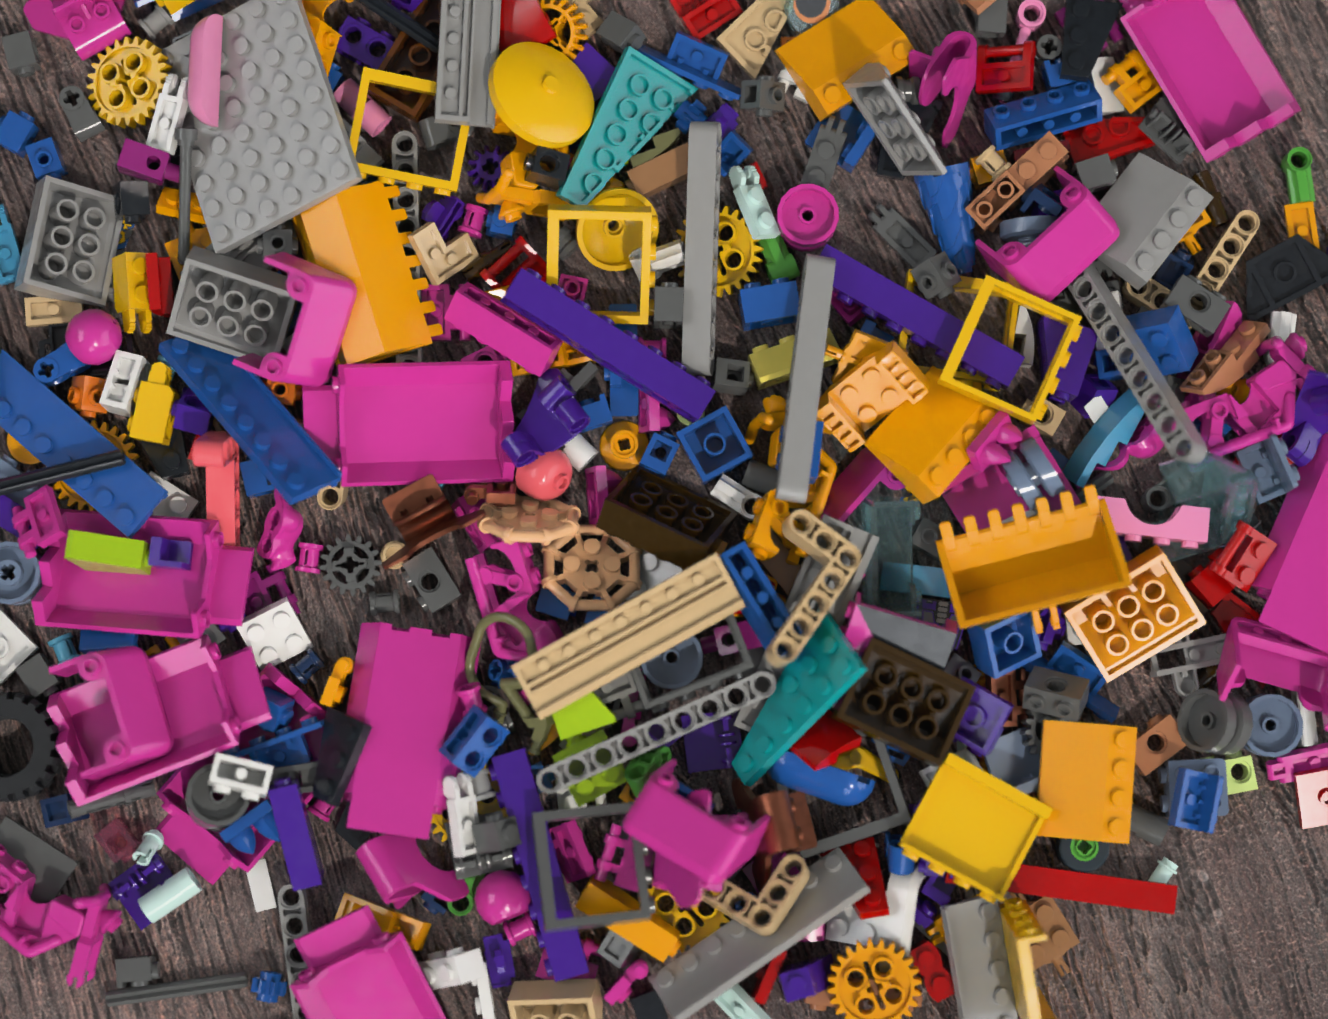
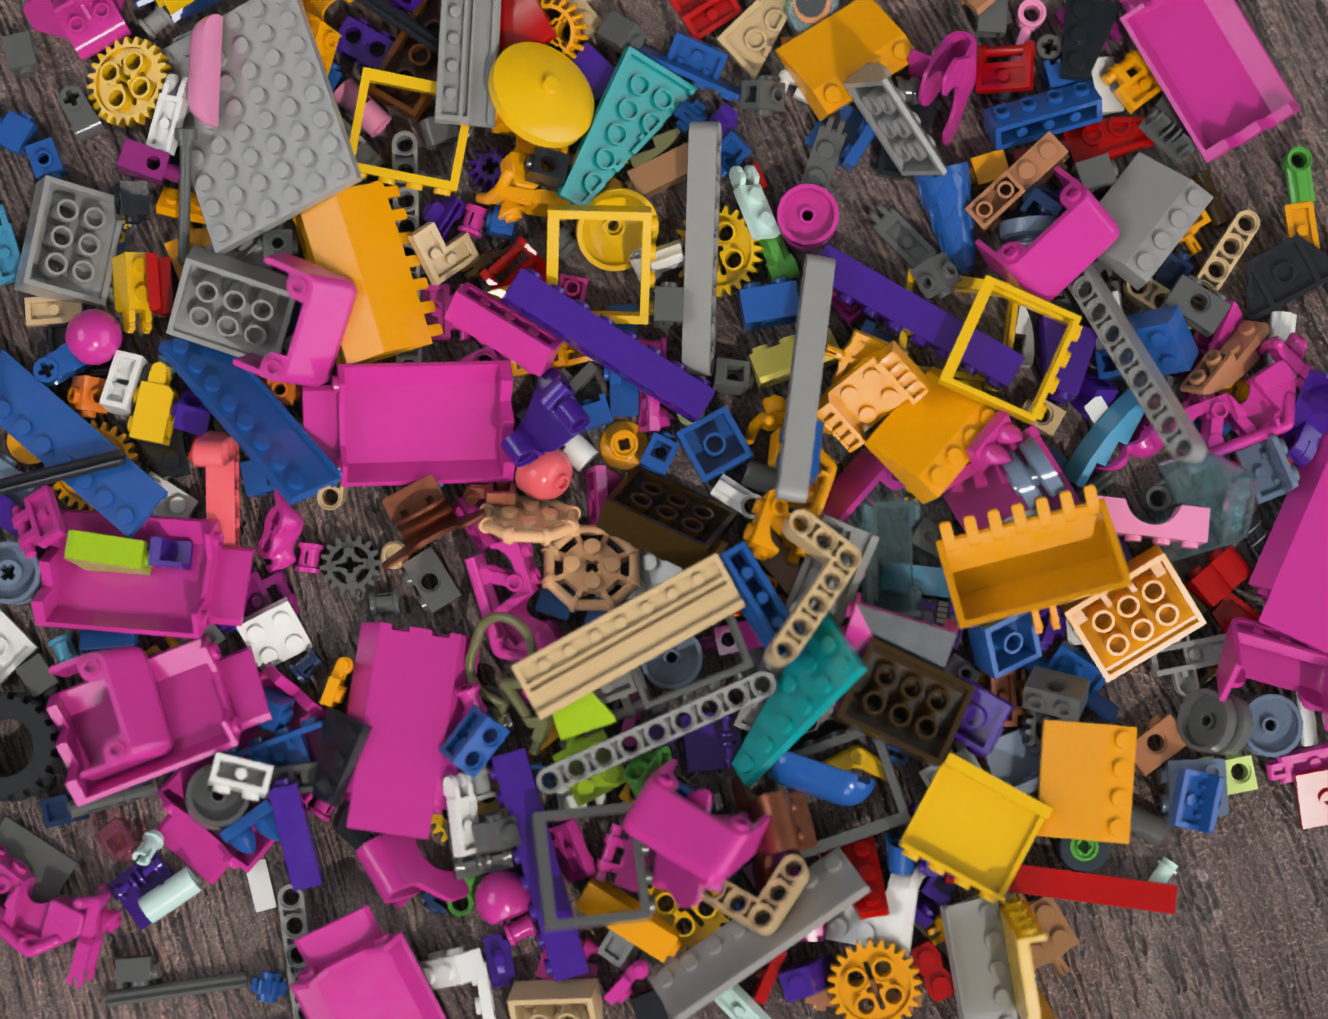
(389, 919): light orange slope -> none
(500, 669): blue gear -> none
(824, 742): red slope -> none
(992, 162): tan bush -> none
(1247, 560): red plate -> none

